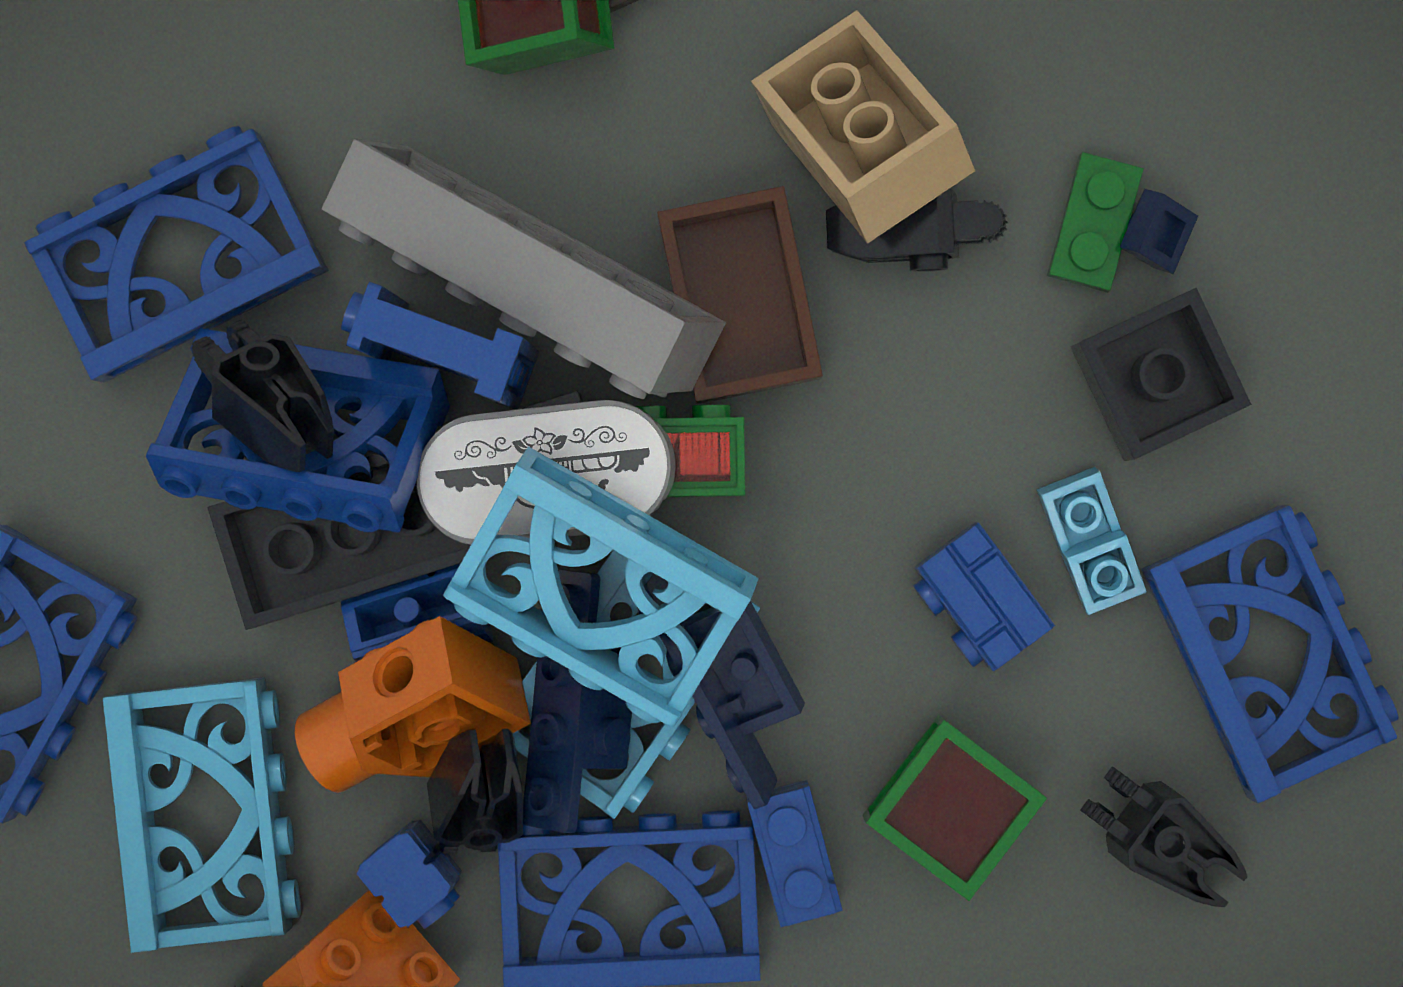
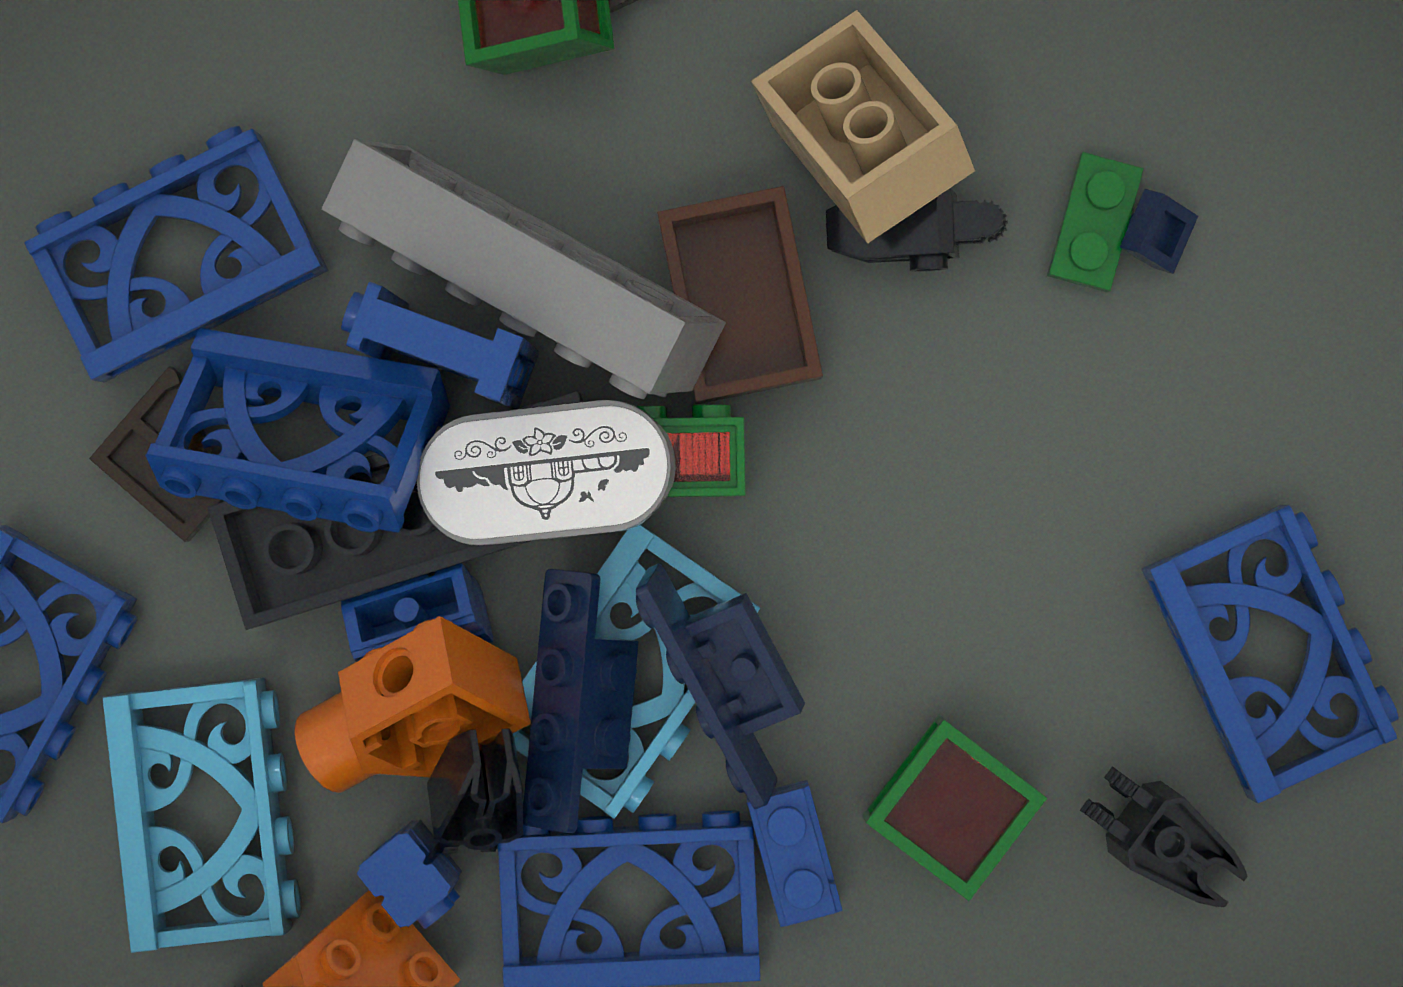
(125, 460): none -> dark brown wing
(266, 396): black hinge -> none
(569, 501): medium azure fence -> none
(982, 598): blue brick -> none
(1091, 540): medium azure slope -> none
(1161, 375): black brick -> none

